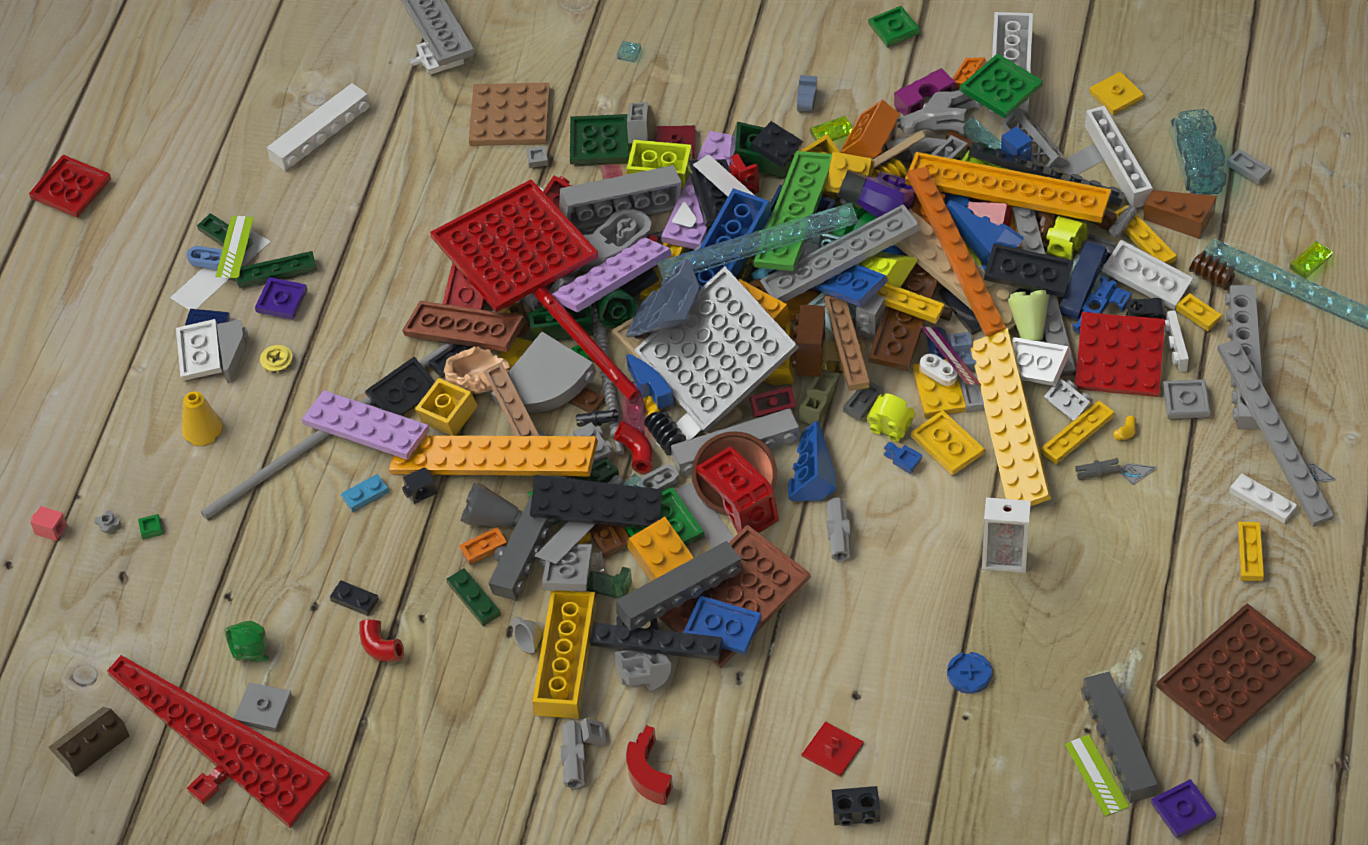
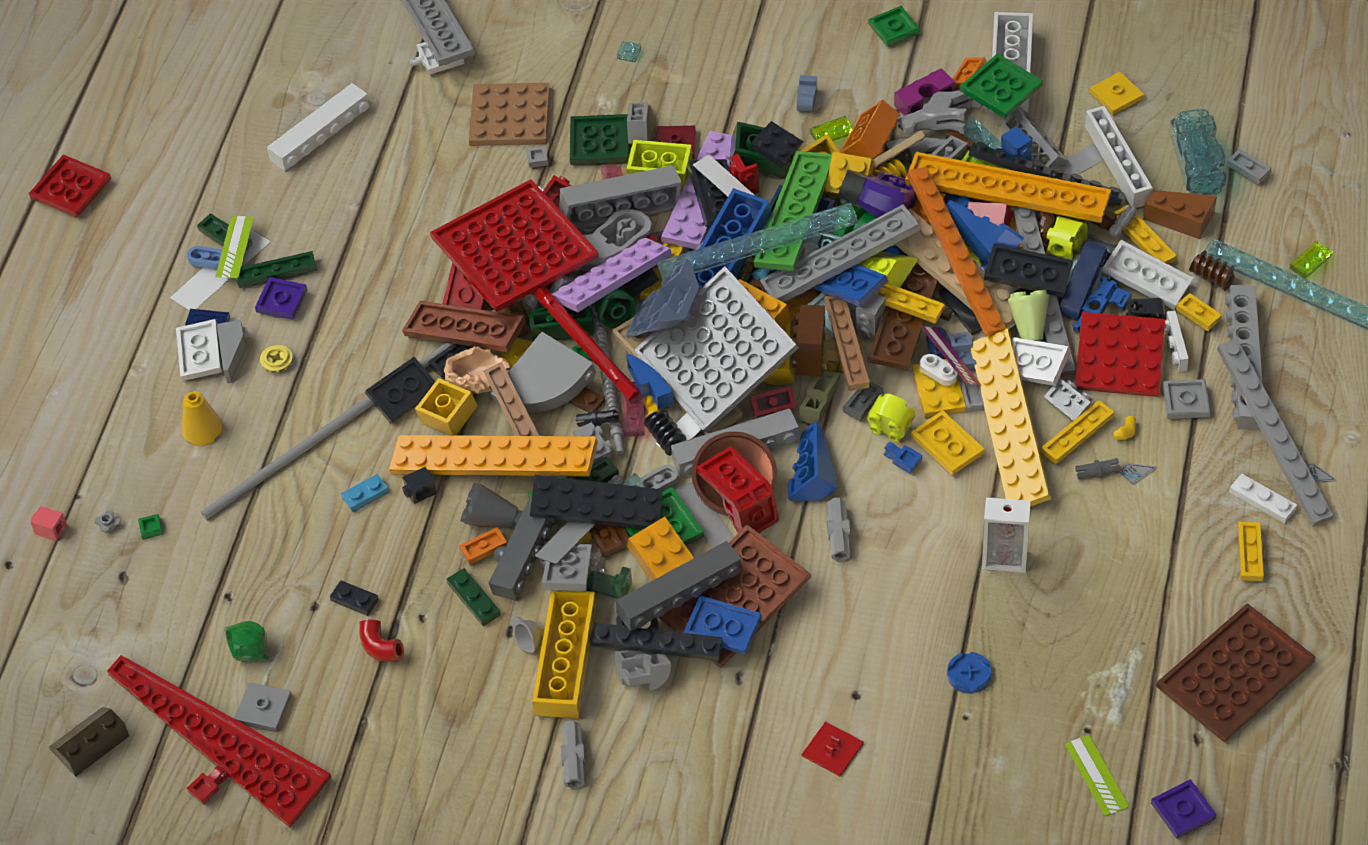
(365, 424): lavender plate -> none
(593, 732): light grey plate -> none
(638, 445): red cylinder -> none
(646, 780): red arch -> none
(684, 216): white sticker -> none
(855, 800): black brick -> none
(1119, 737): dark grey brick -> none

